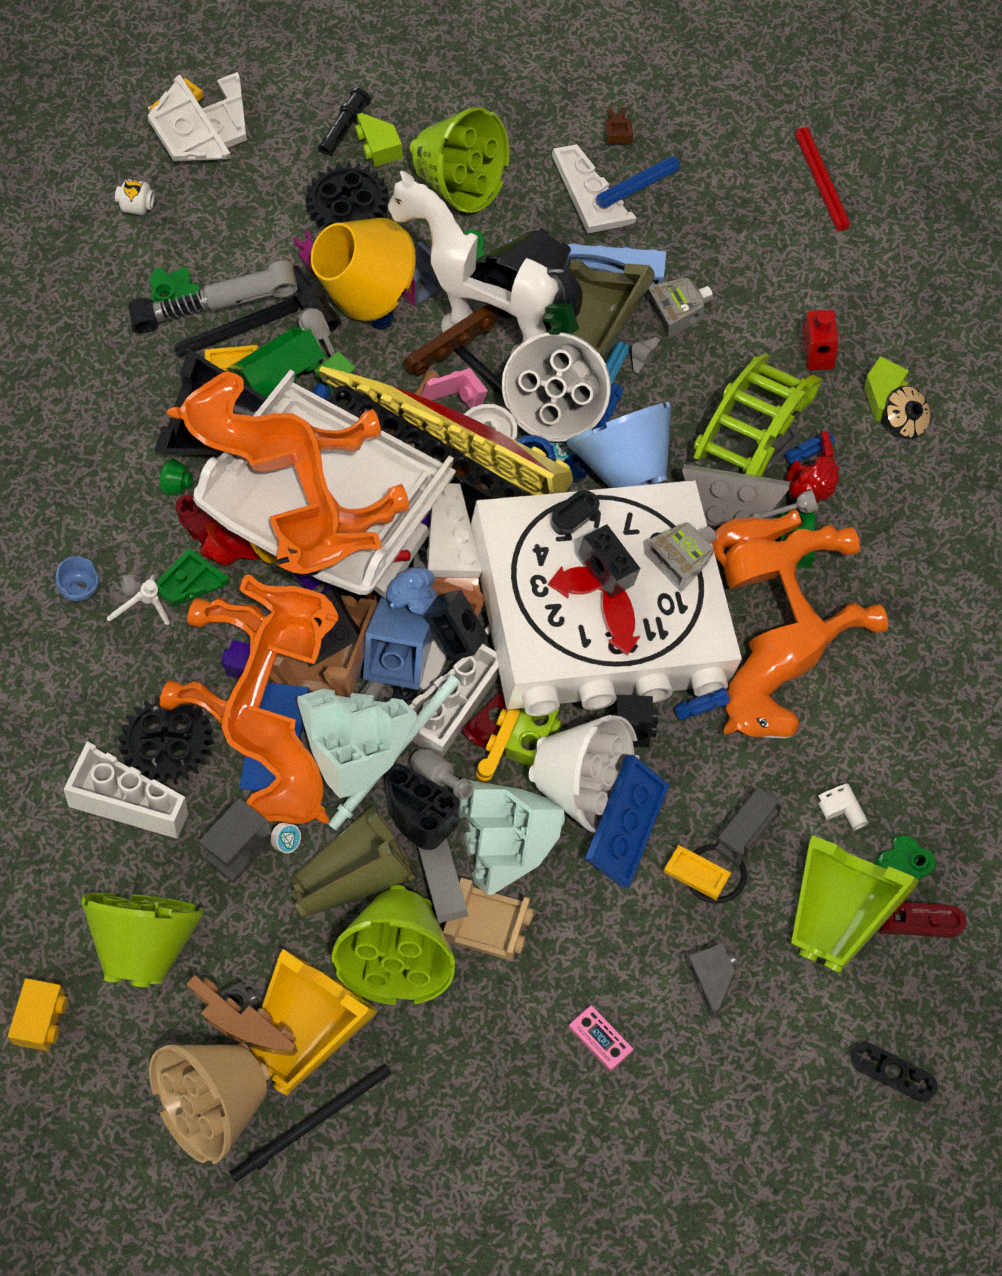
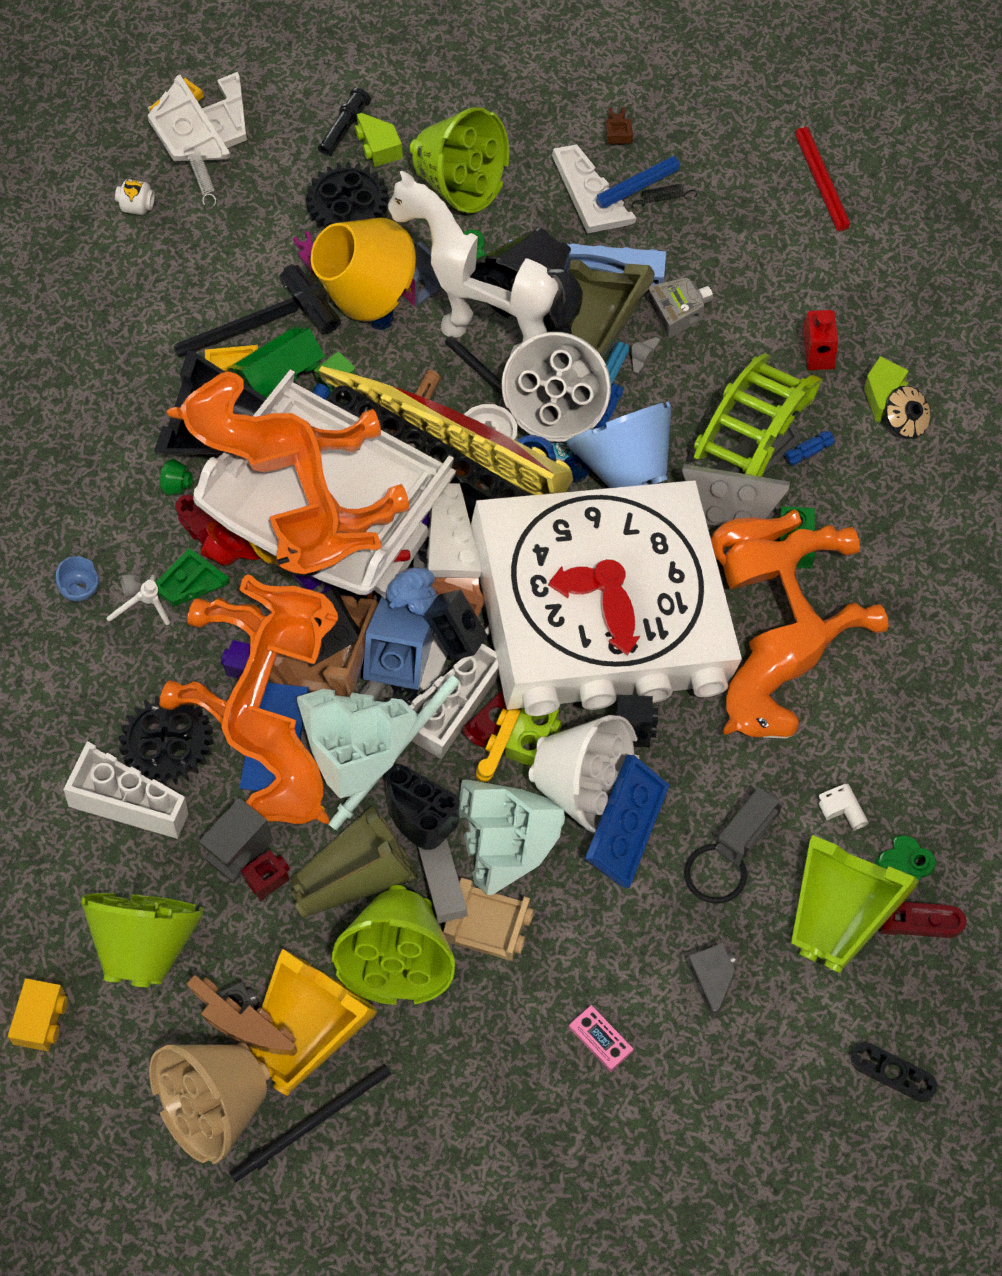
(173, 284): green plate -> none
(206, 178): none -> white piece
(255, 871): none -> dark red brick
(276, 280): piece -> none
(285, 837): tile -> none
(315, 320): light grey arm -> none
(440, 771): light grey piece -> none
(456, 336): reddish brown plate -> none
(464, 382): bright pink bracket -> none
(561, 318): dark green tile -> none
(574, 512): black tile -> none
(608, 560): black brick -> none
(652, 190): none -> black piece
(681, 553): light grey torso -> none
(697, 872): yellow tile -> none
(702, 704): blue axle -> none
(805, 503): light grey hinge -> none
(820, 476): red hair -> none

